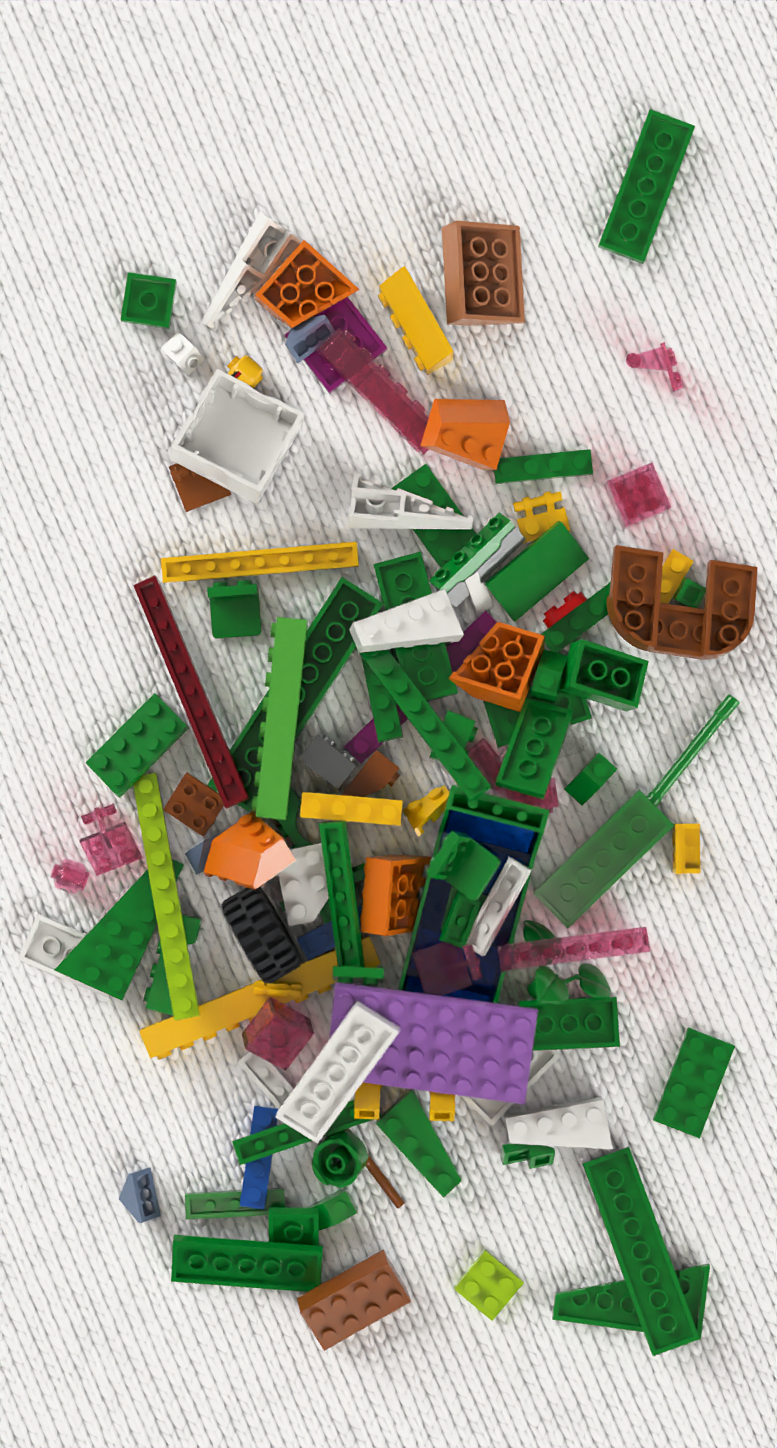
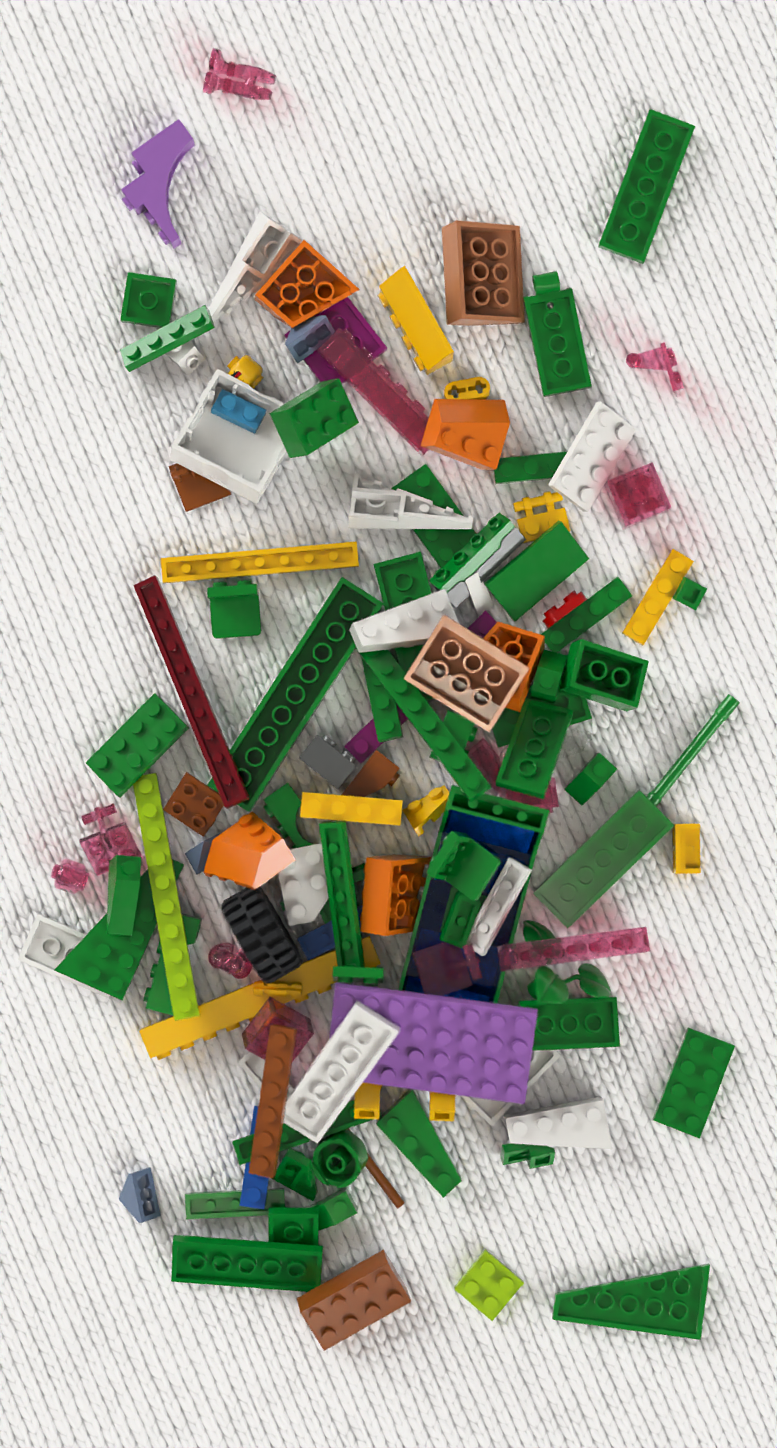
(122, 894): none -> green slope
(150, 191): none -> medium lavender arch
(167, 338): none -> plate
(222, 957): none -> clear pink piece
(238, 411): none -> dark azure plate
(249, 73): none -> clear pink piece
(272, 1100): none -> dark orange plate
(281, 718): bright green brick -> none
(297, 1174): none -> green wing
(314, 418): none -> green brick
(466, 673): none -> nougat slope
(467, 389): none -> yellow beam
(556, 337): none -> green hinge
(592, 457): none -> white plate
(640, 1251): green plate -> none
(677, 629): dark orange plate -> none

